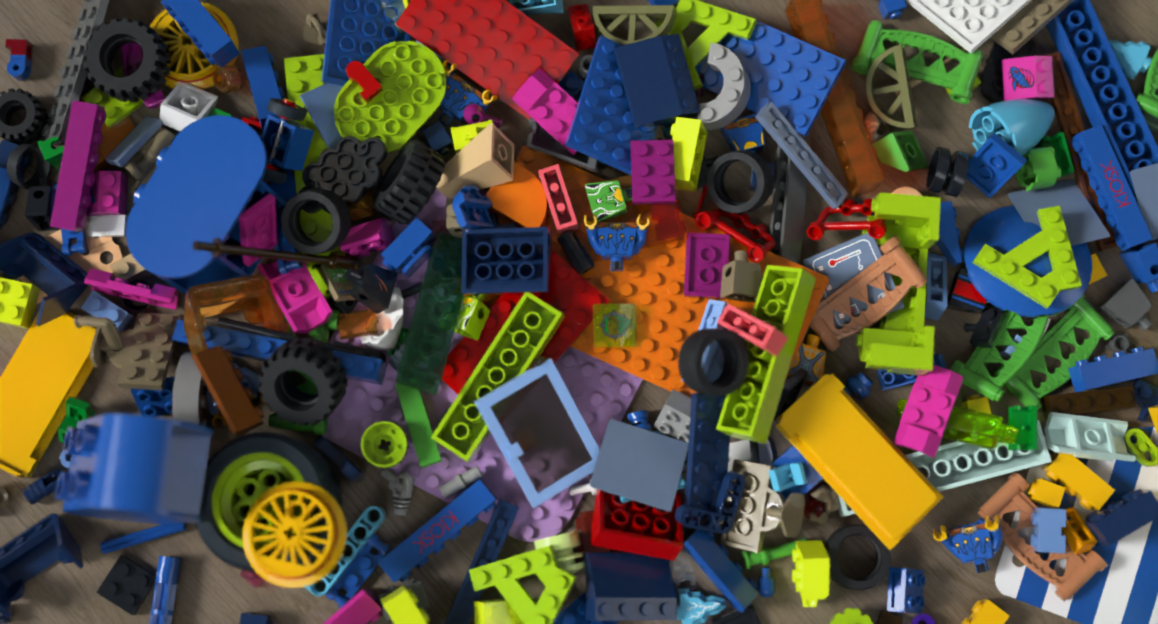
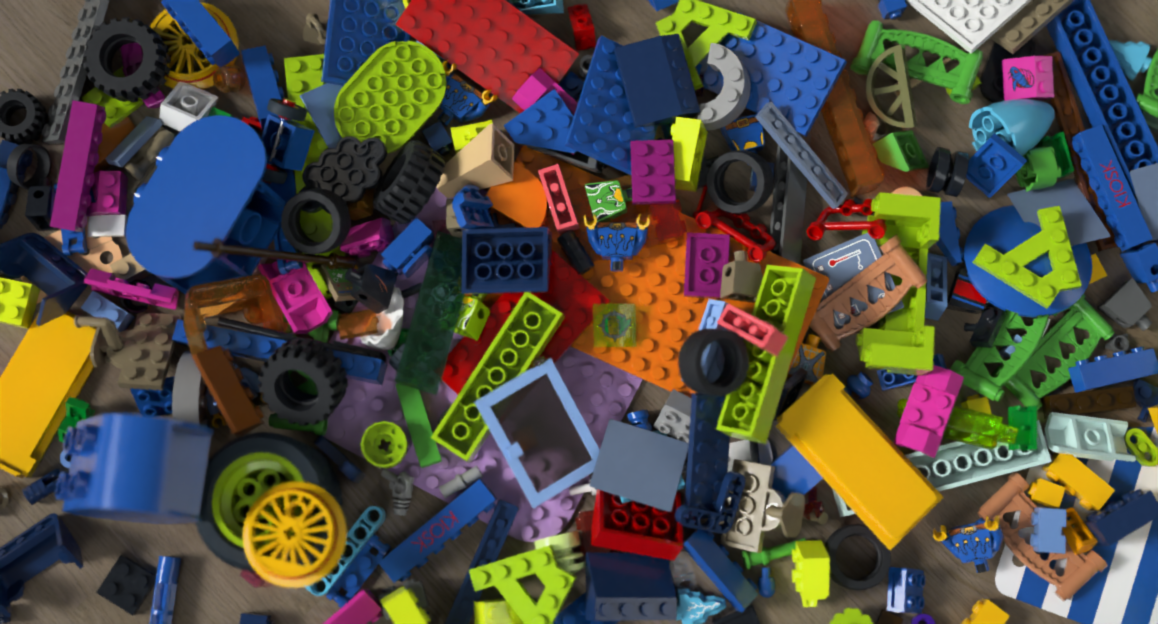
(20, 58): leg -> none
(50, 153): green hinge -> none
(140, 537): blue axle -> none
(259, 227): dark pink tile -> none
(359, 74): red leg -> none
(473, 109): magenta bar -> none
(543, 124): none -> blue plate
(633, 13): olive window -> none
(787, 476): medium azure bracket -> none
(828, 495): dark tan piece -> none

